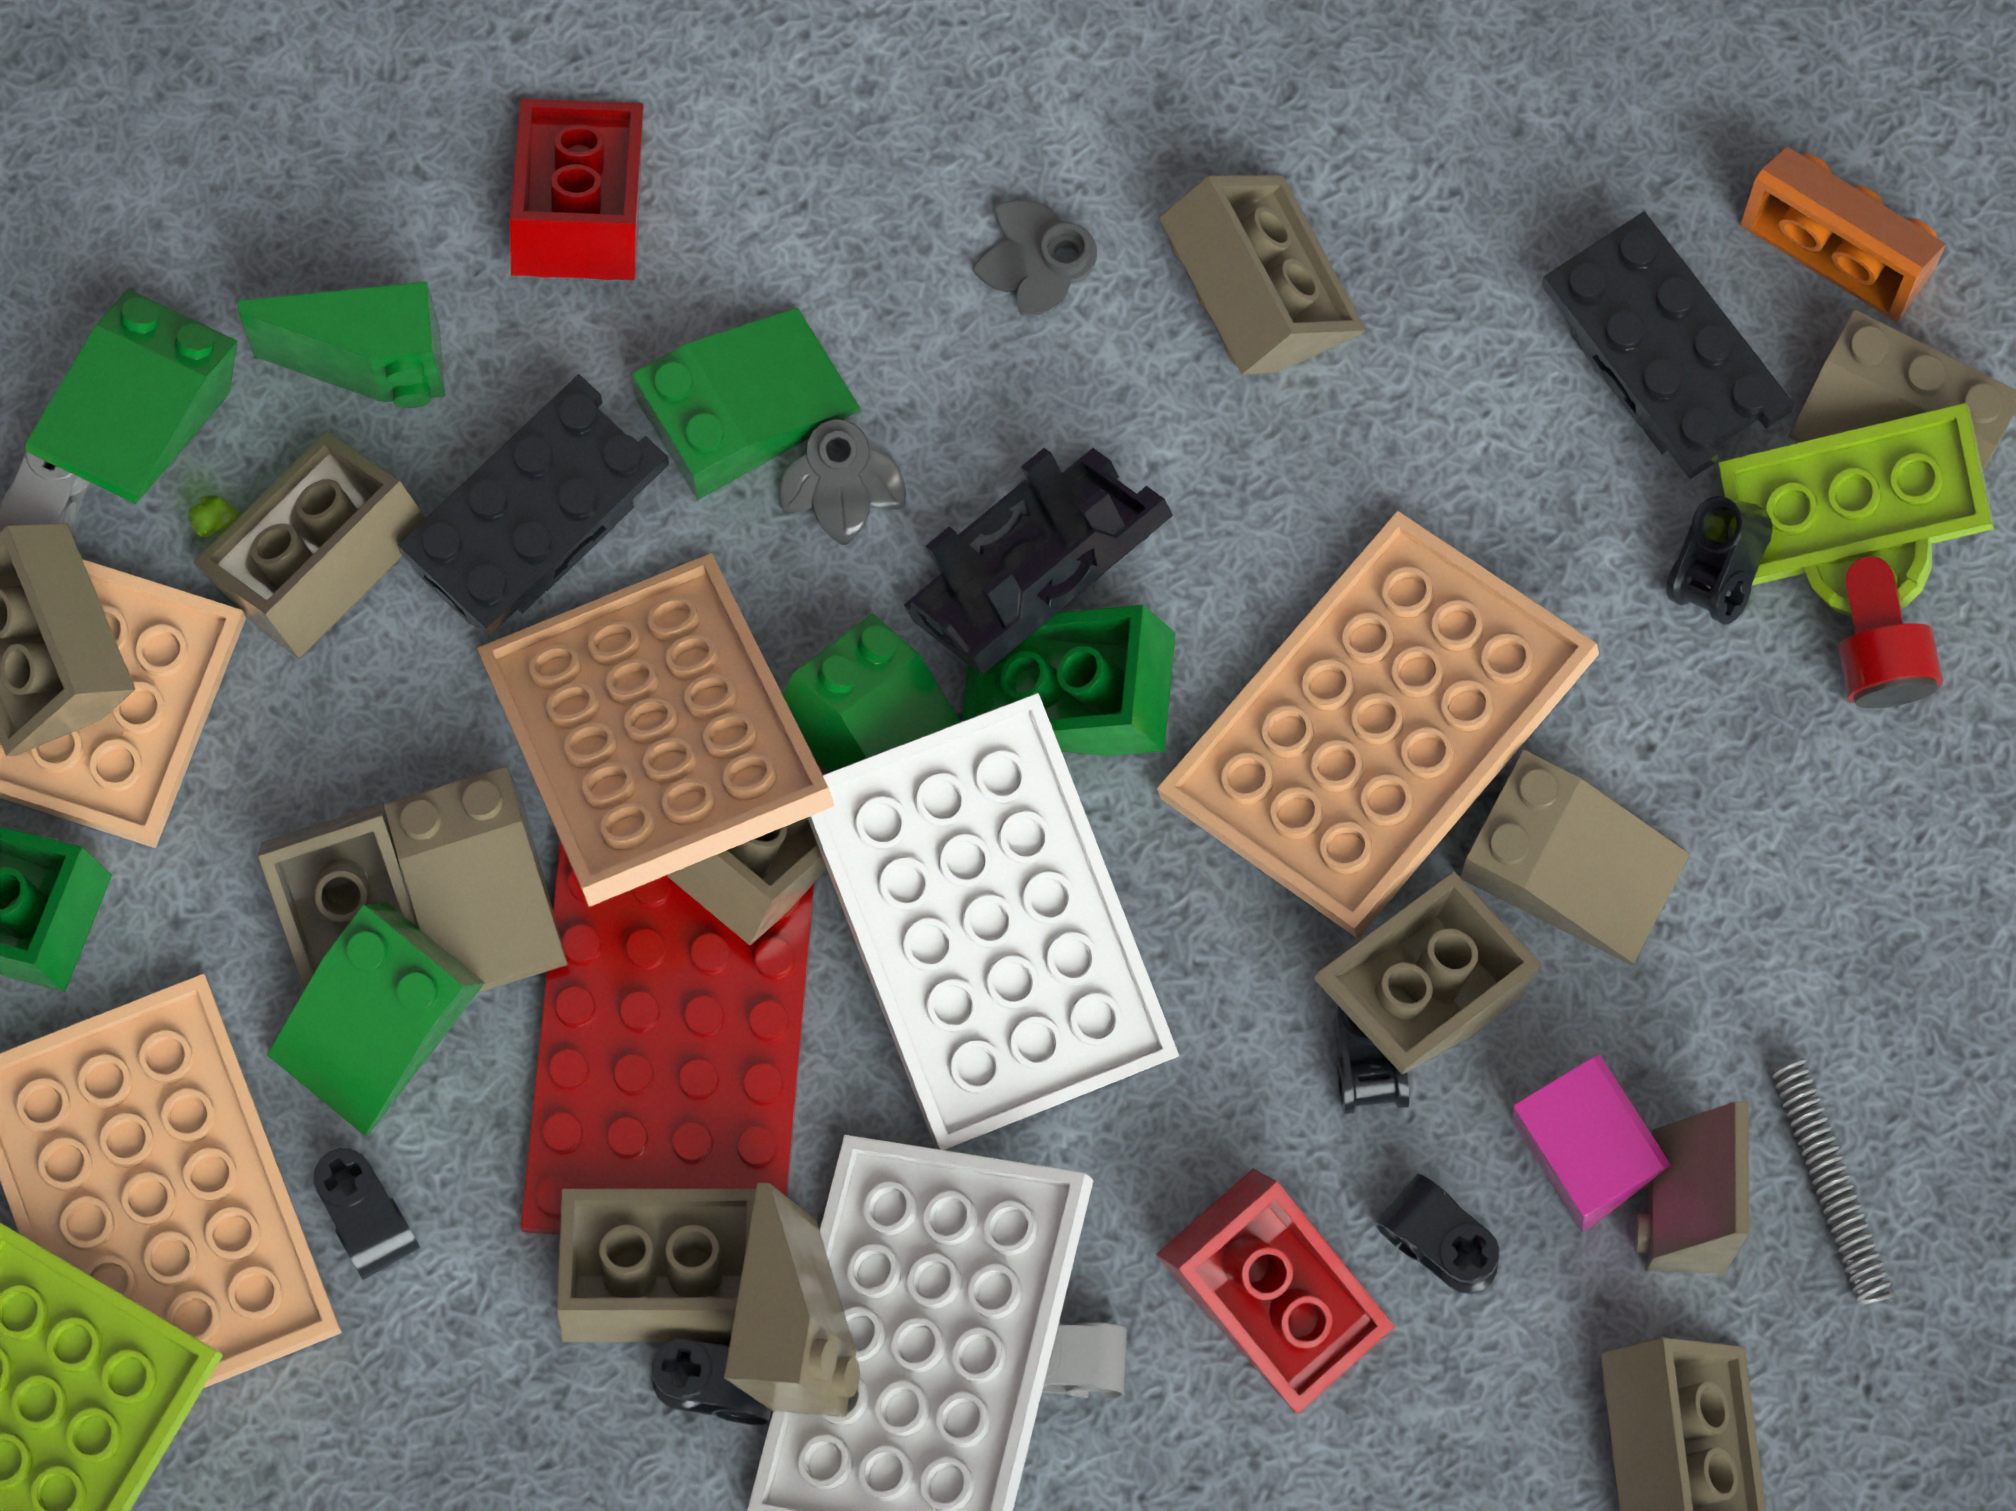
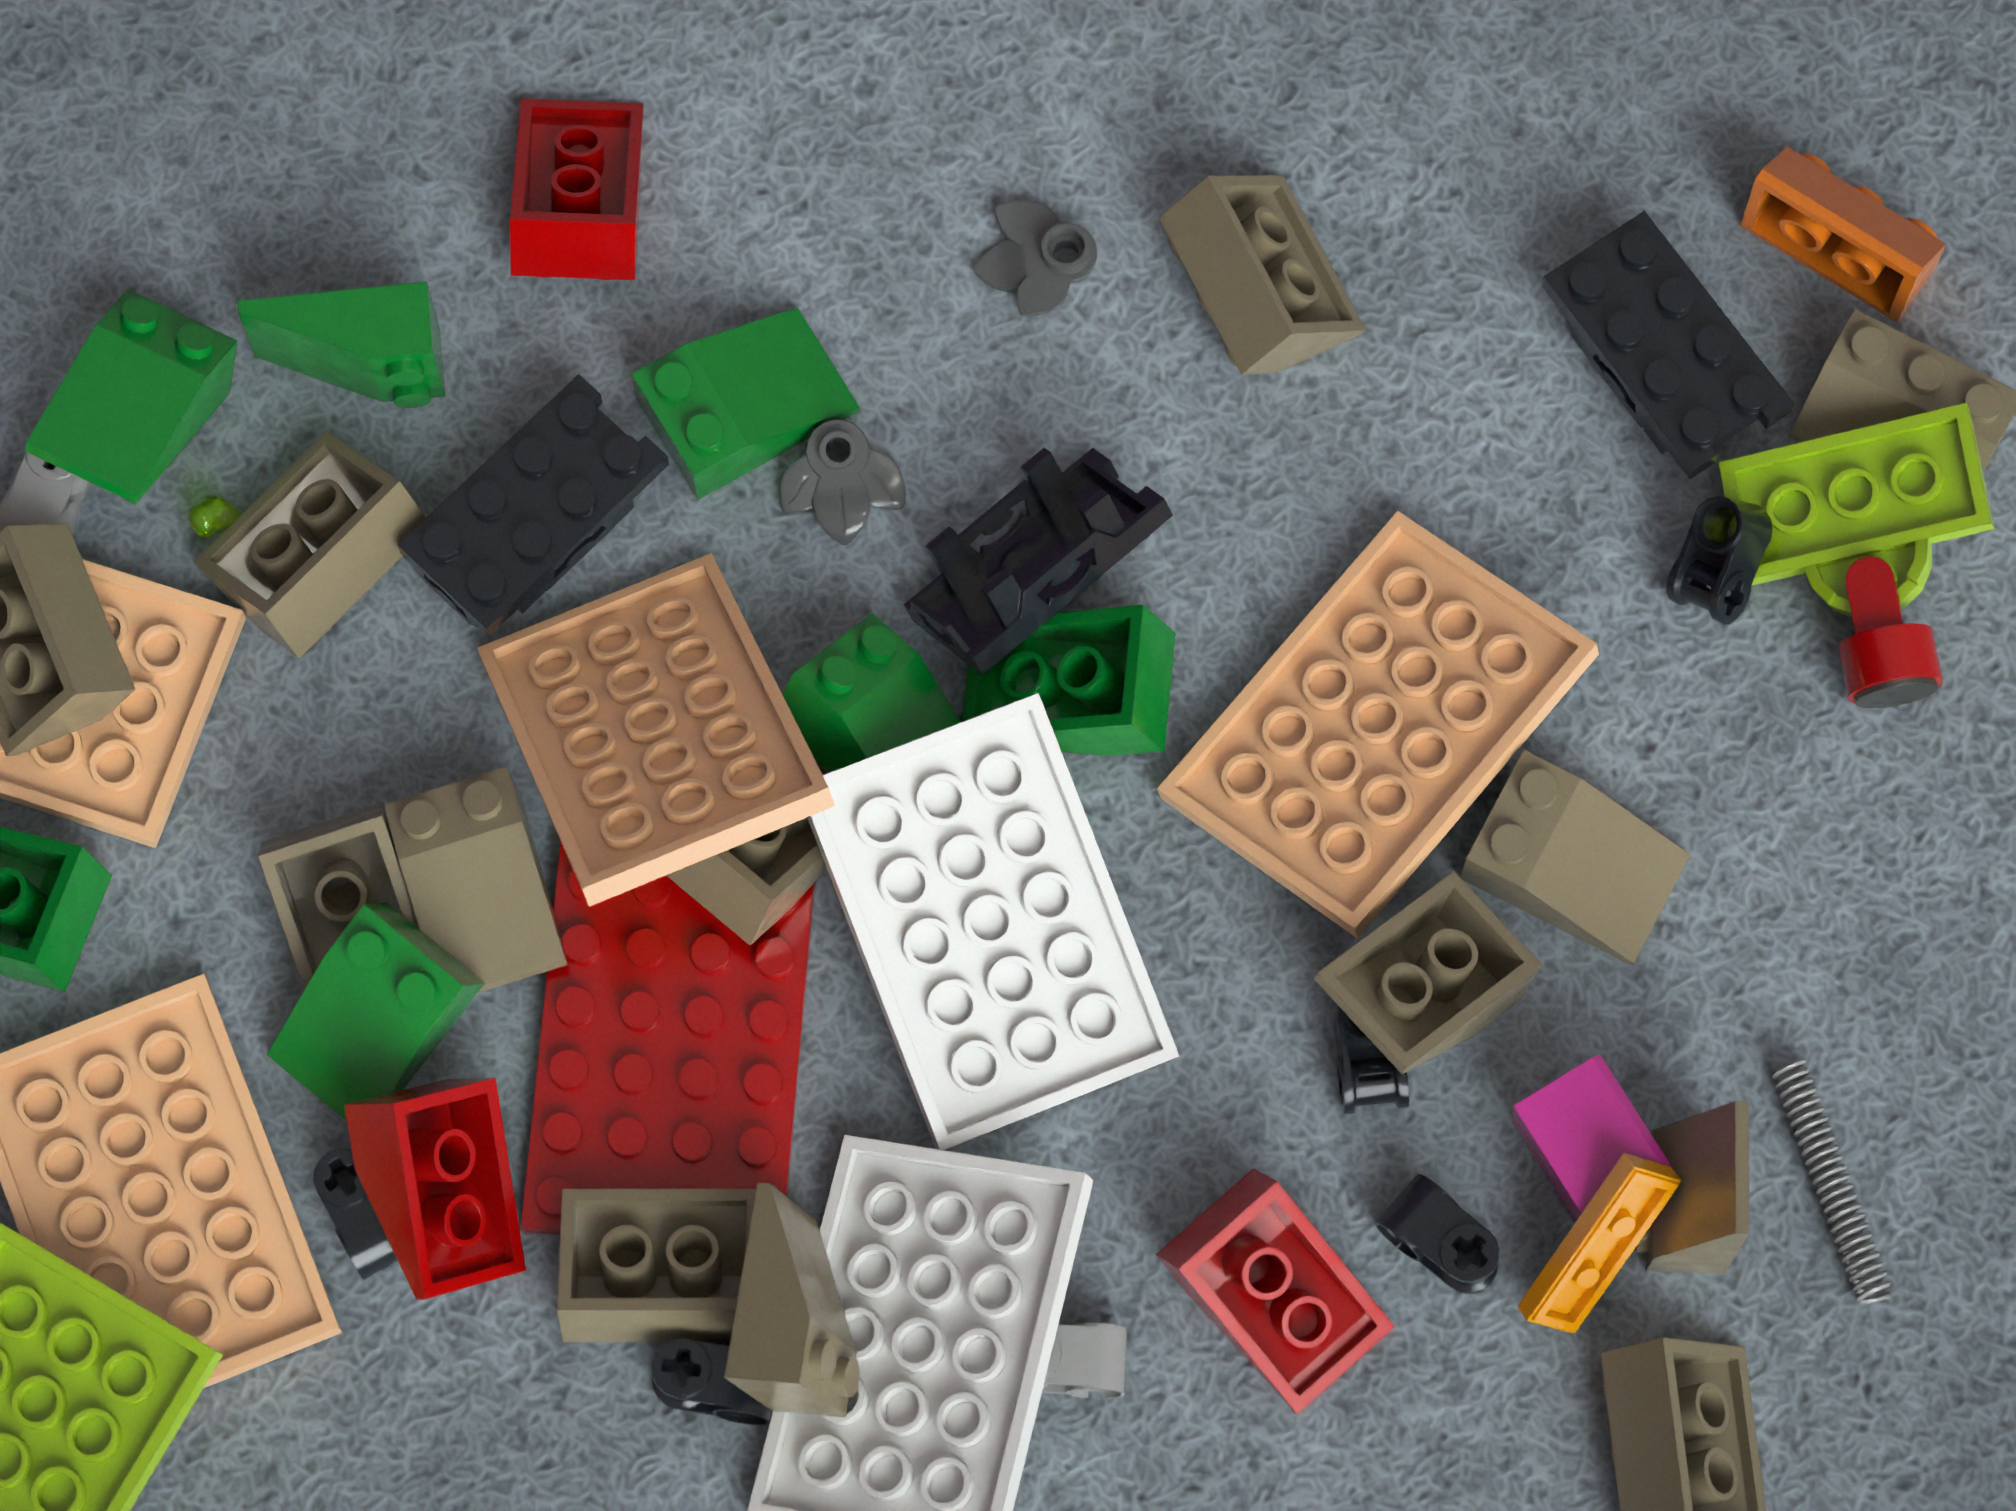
(440, 1182): none -> red slope
(1599, 1243): none -> light orange tile

